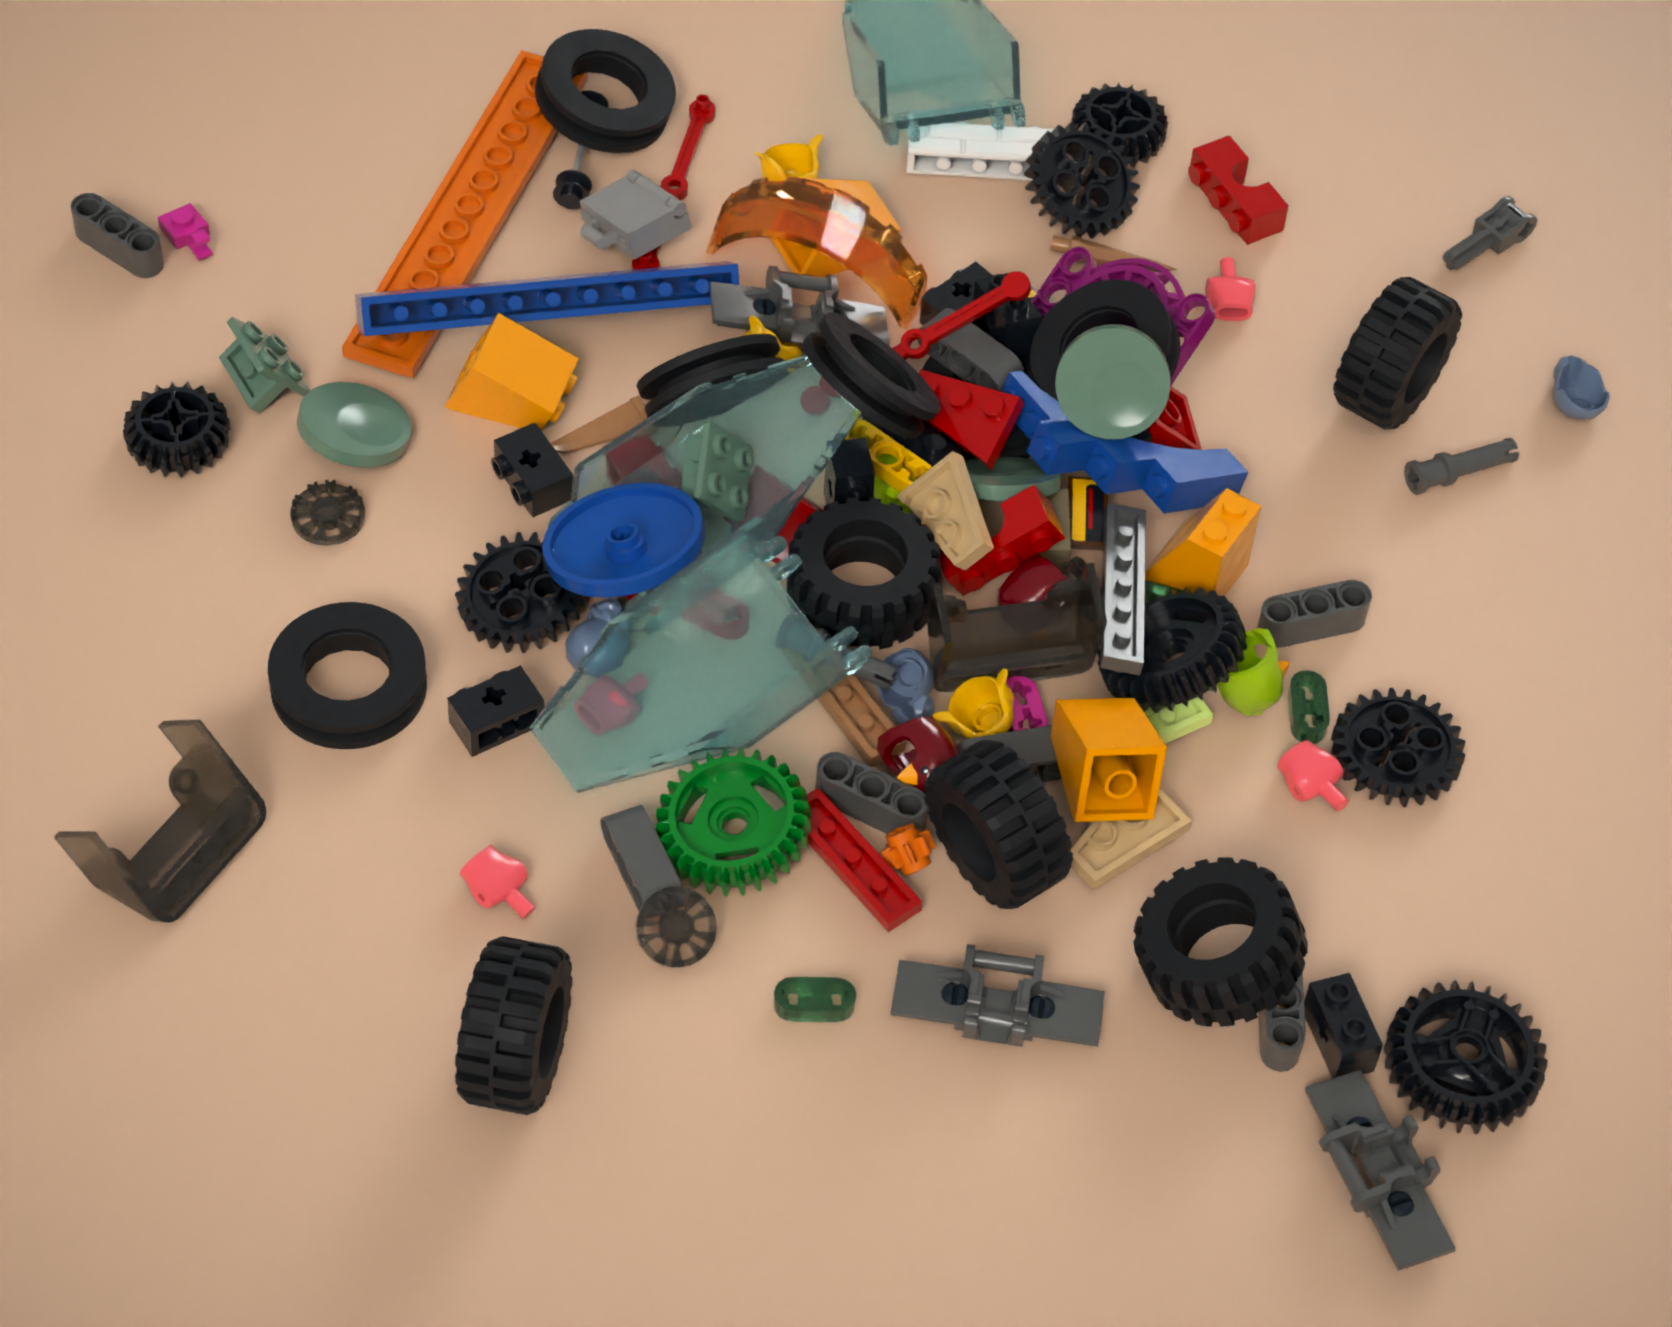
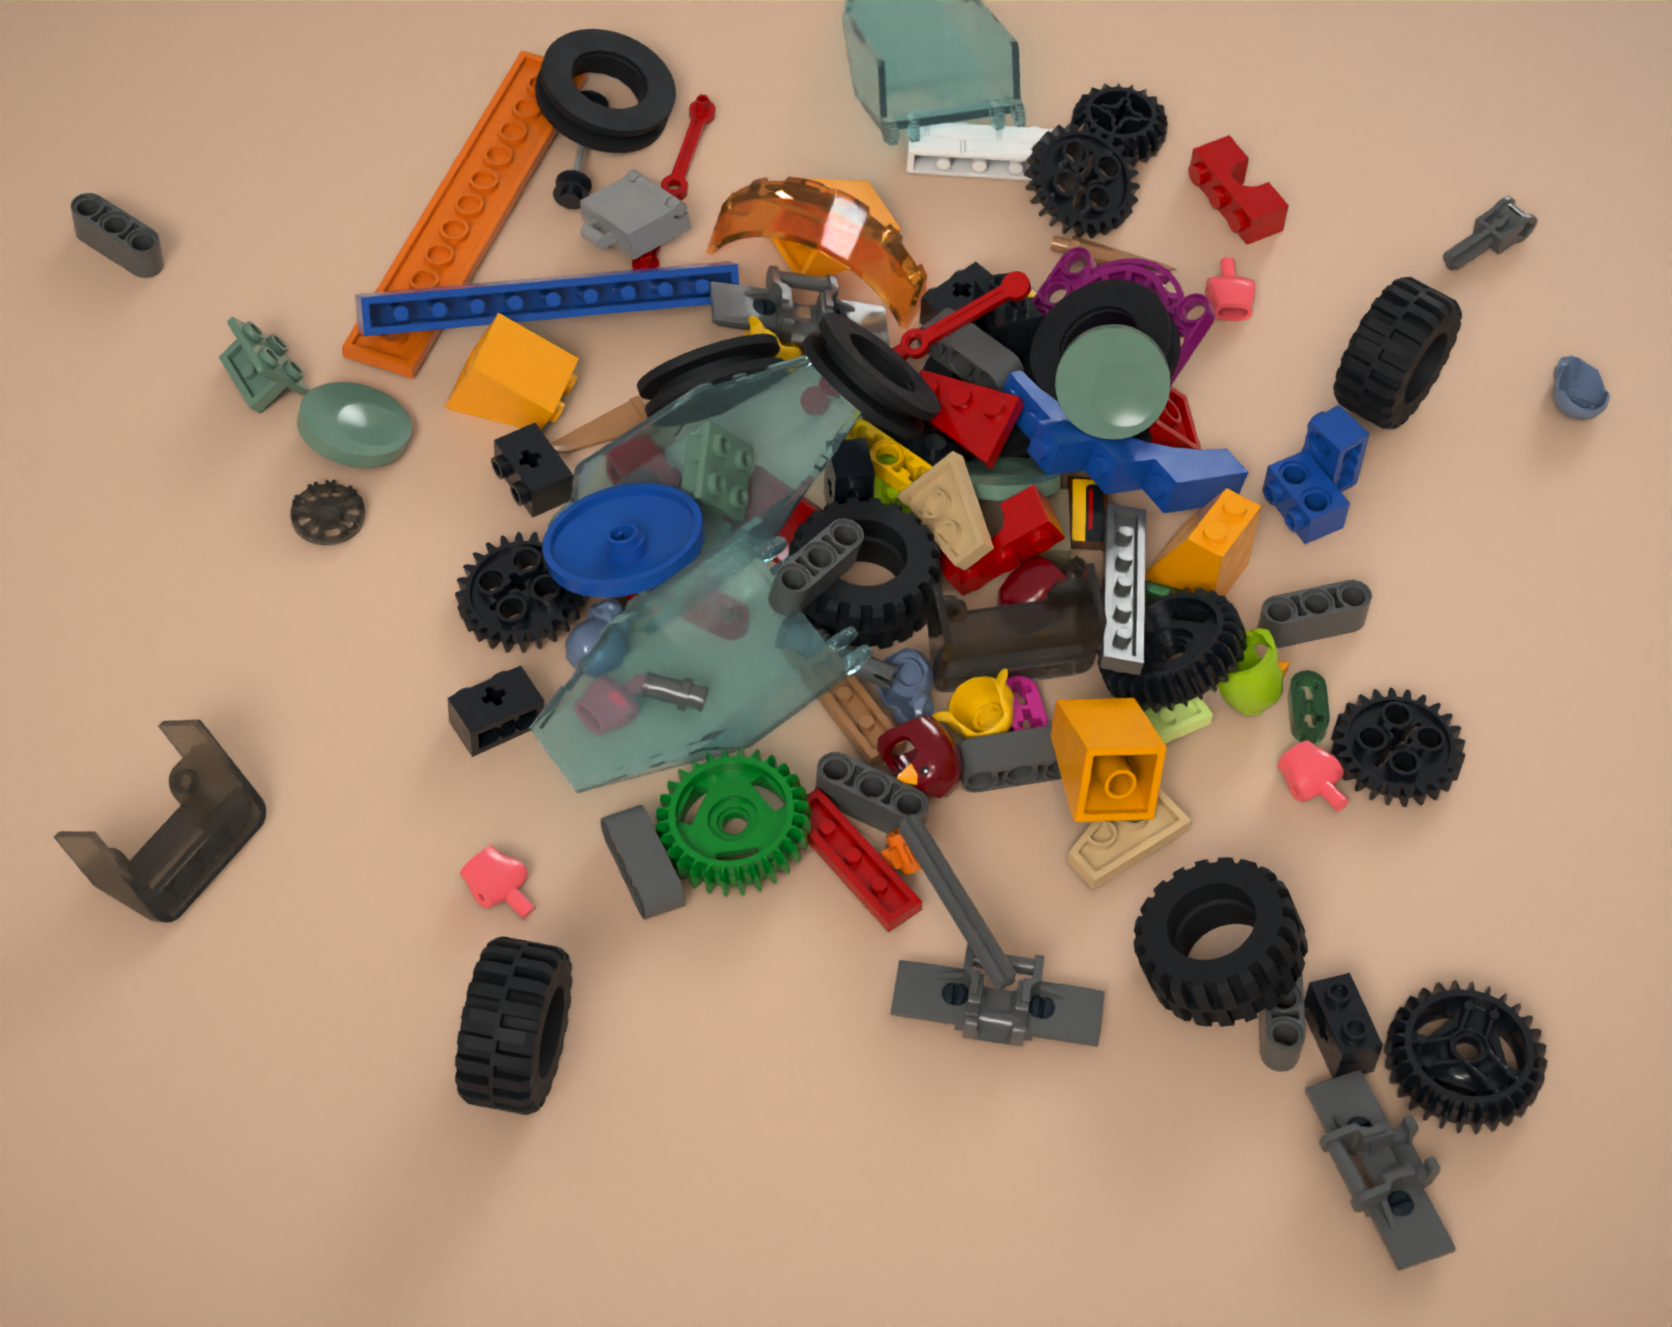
(152, 429): black gear -> none
(187, 227): dark pink plate -> none
(346, 722): black tyre -> none
(675, 691): none -> dark grey pin
(676, 927): clear smoke wheel -> none
(791, 160): yellow hair -> none
(814, 999): clear green beam -> none
(815, 567): none -> dark grey beam
(957, 902): none -> dark grey axle
(998, 824): black tyre -> none
(1305, 497): none -> blue brick
(1337, 445): none -> blue brick
(1446, 468): dark grey pin -> none

